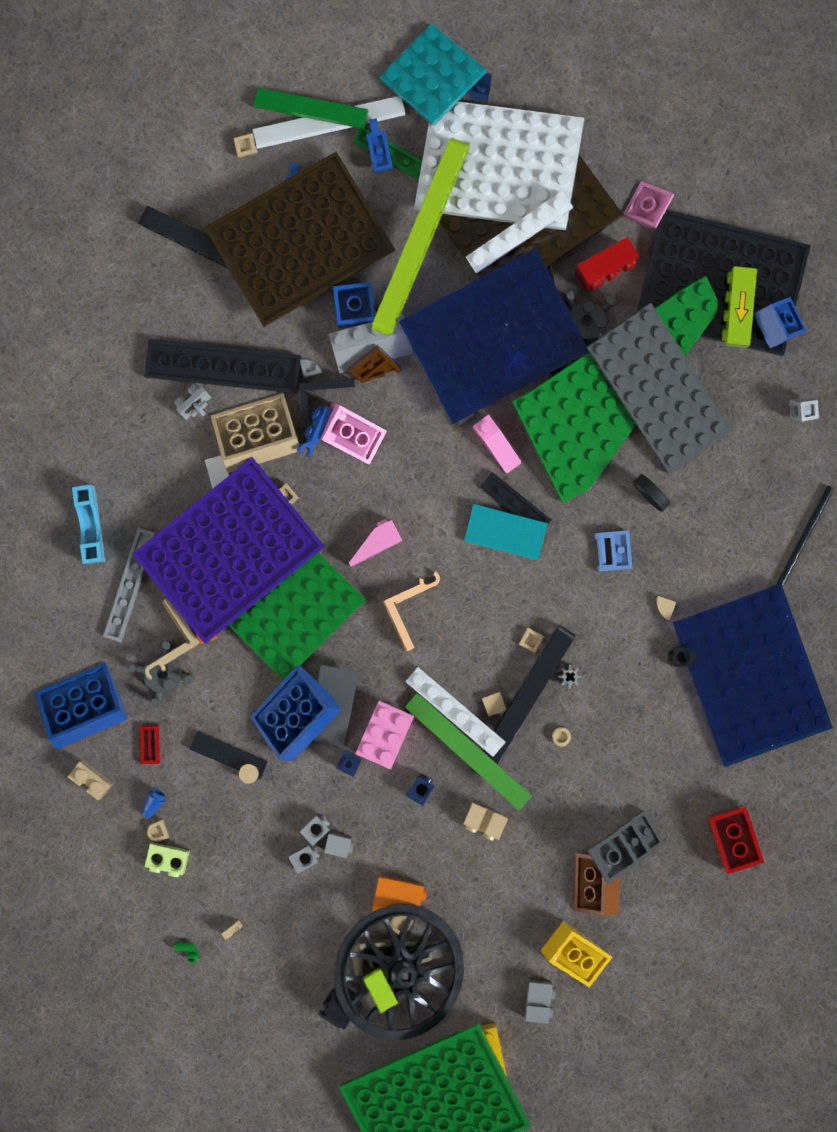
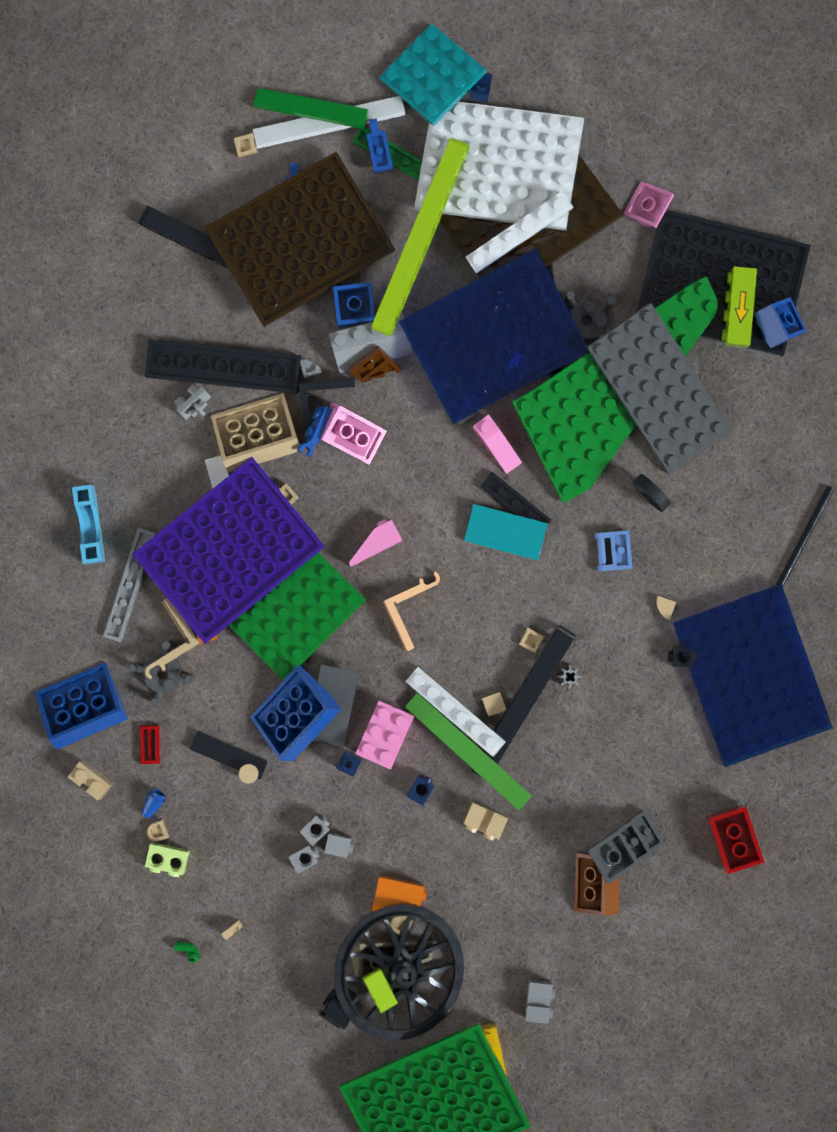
(561, 736): tan tile -> none
(575, 954): yellow slope -> none
(607, 264): red brick -> none
(804, 409): light grey brick -> none

